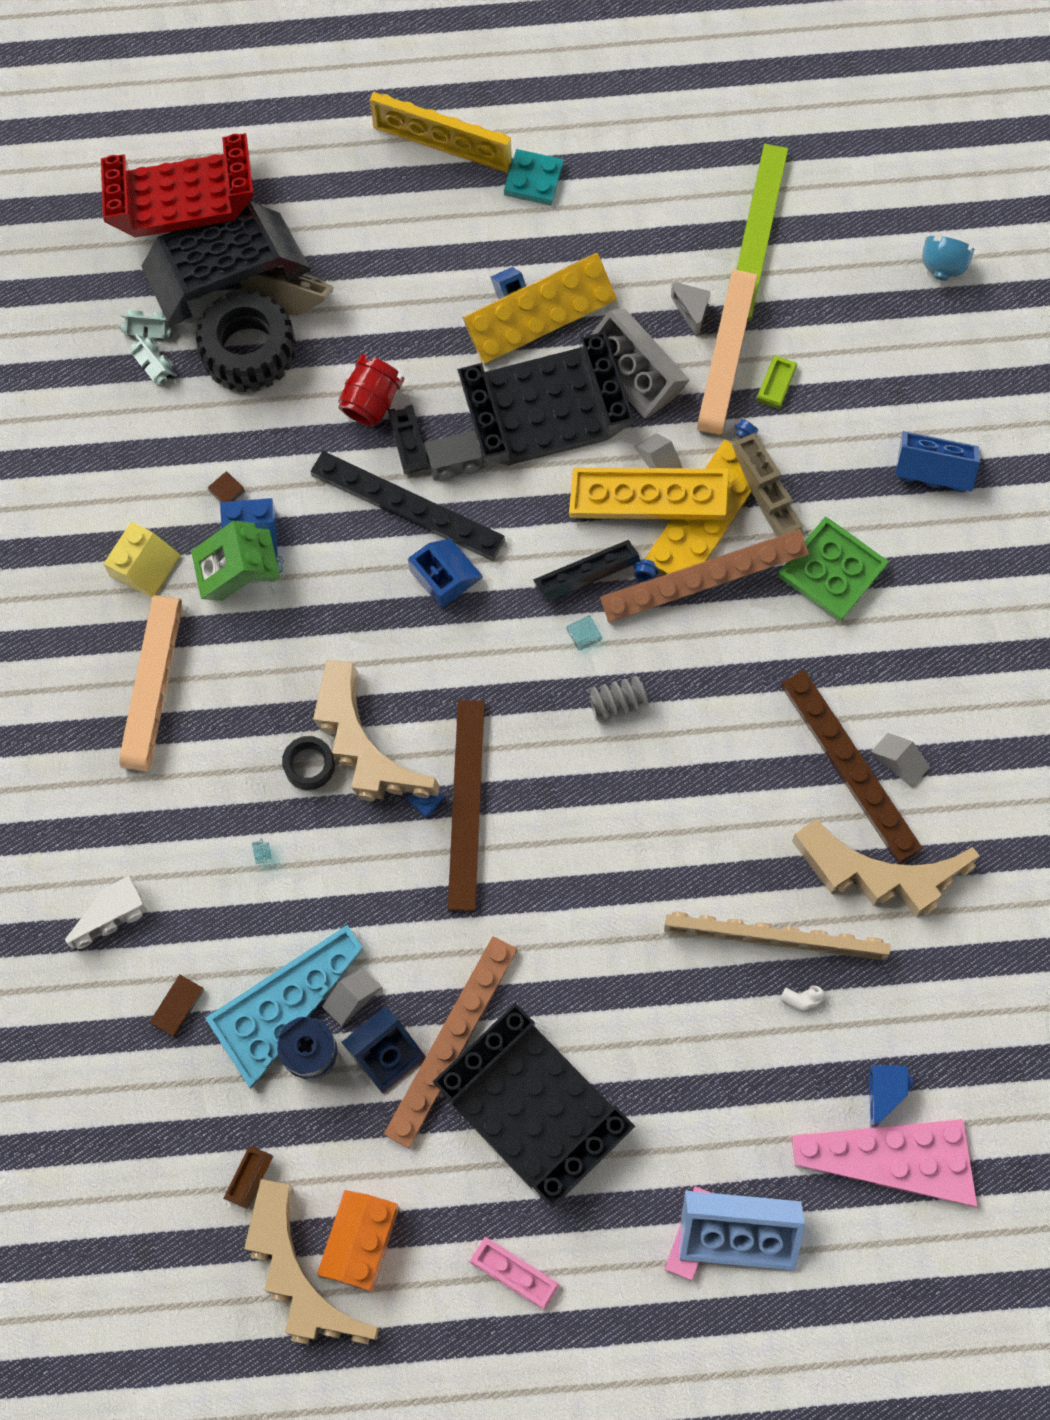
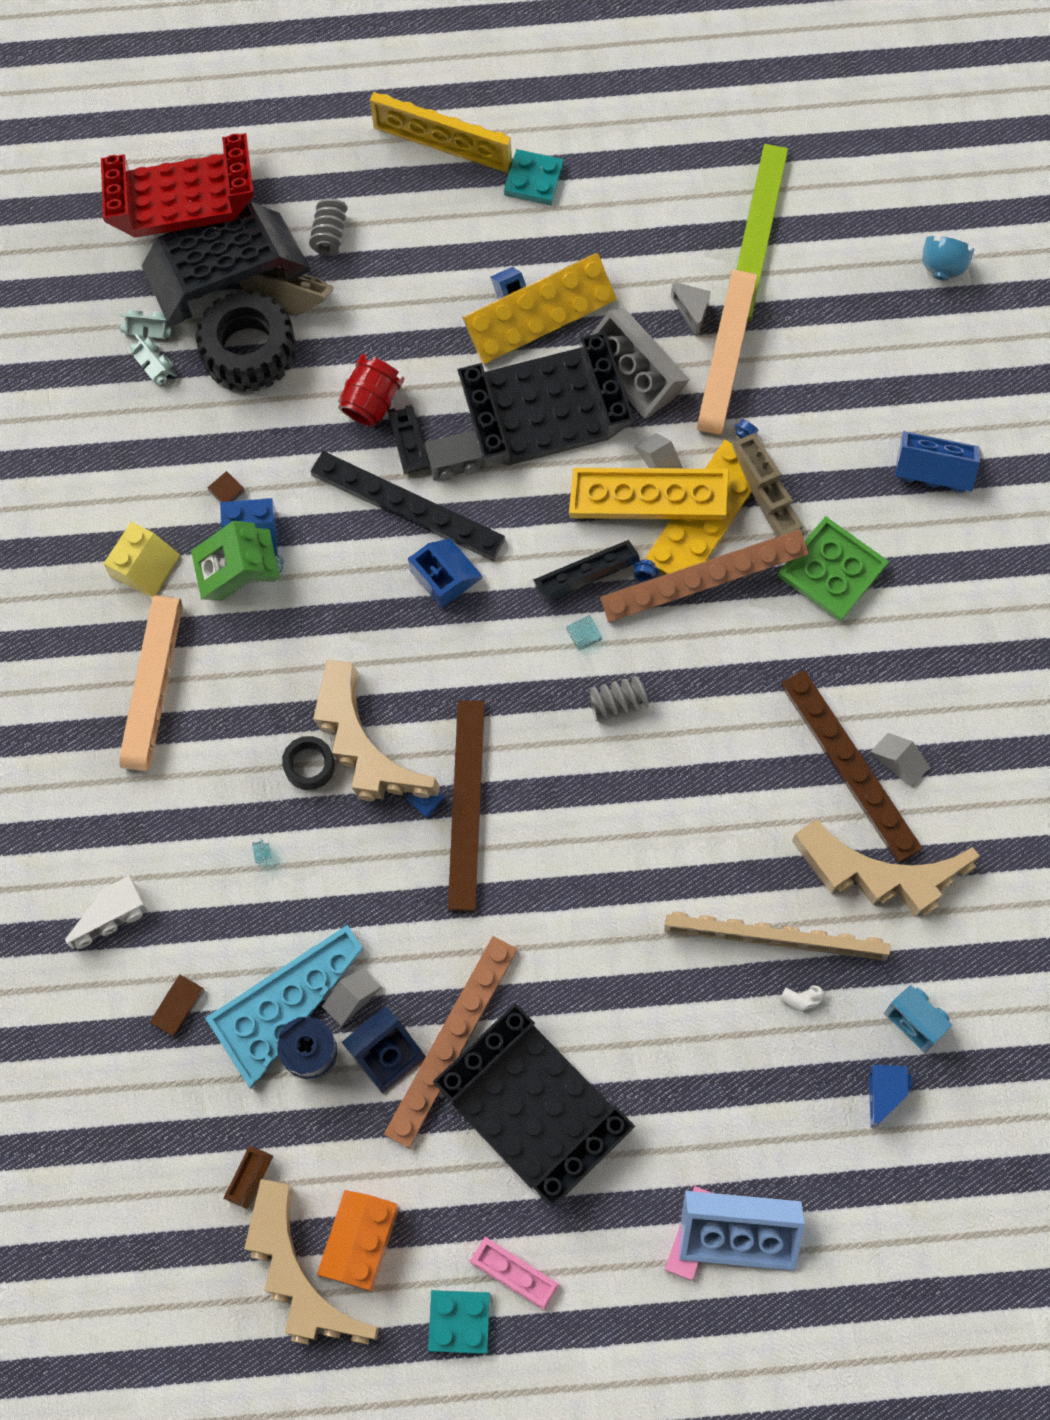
(328, 226): none -> light grey piece
(459, 1322): none -> teal plate
(776, 382): lime tile -> none
(908, 1158): bright pink wing -> none
(918, 1018): none -> dark azure slope

